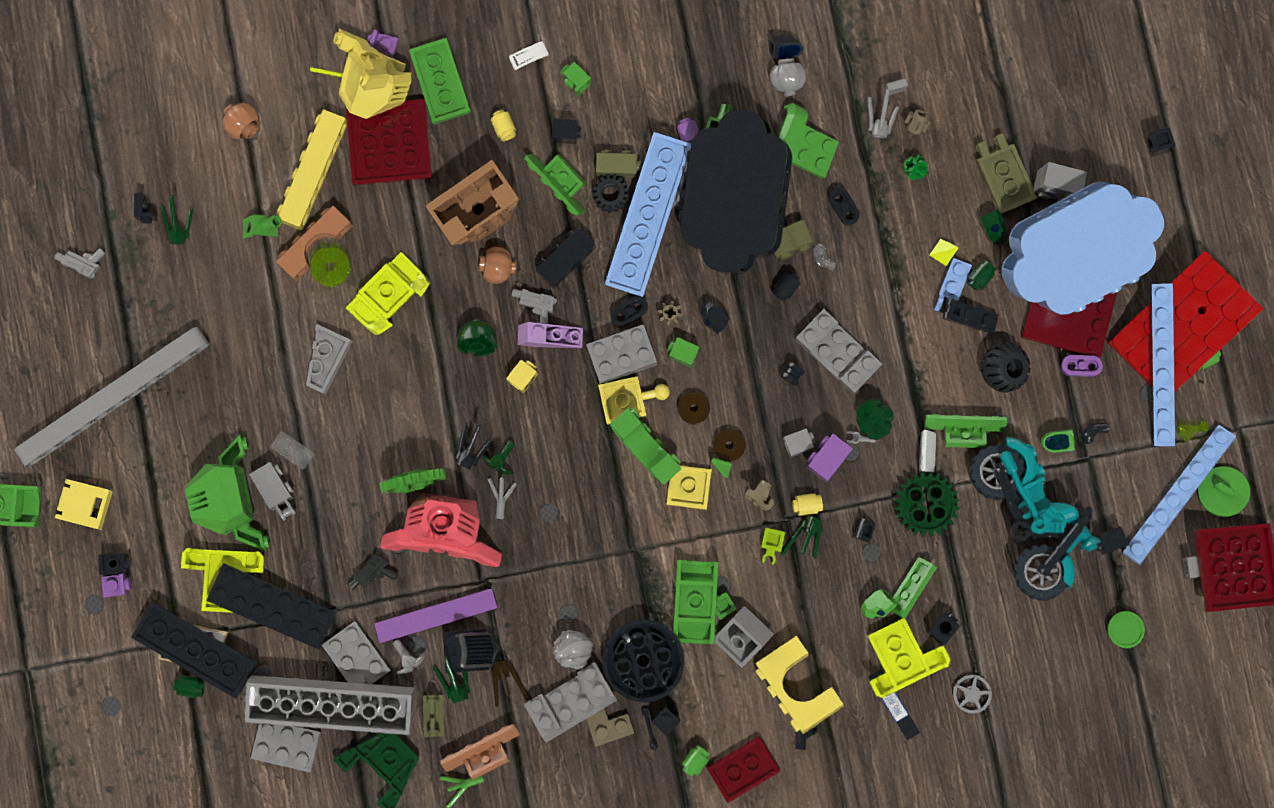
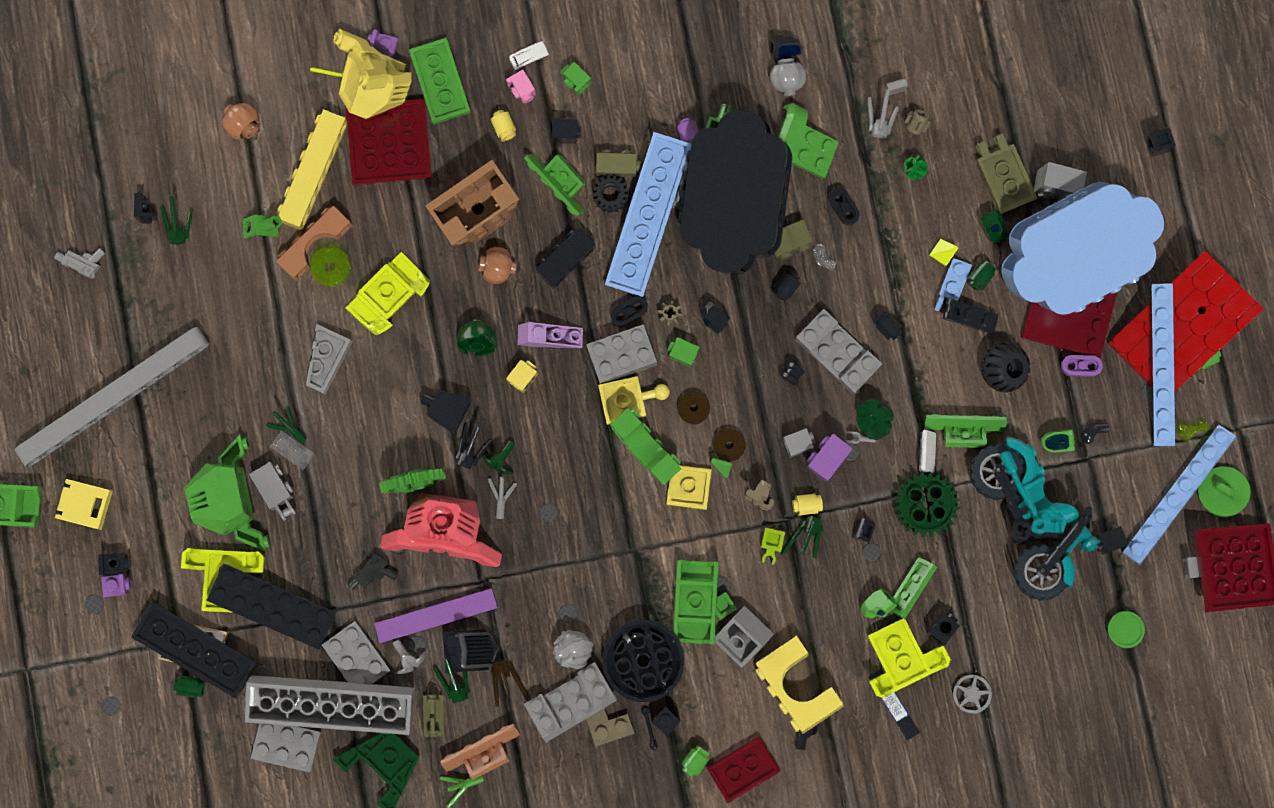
(290, 427): none -> dark green plant
(446, 409): none -> black torso
(521, 87): none -> bright pink brick
(540, 303): light grey piece -> none
(888, 326): none -> black brick

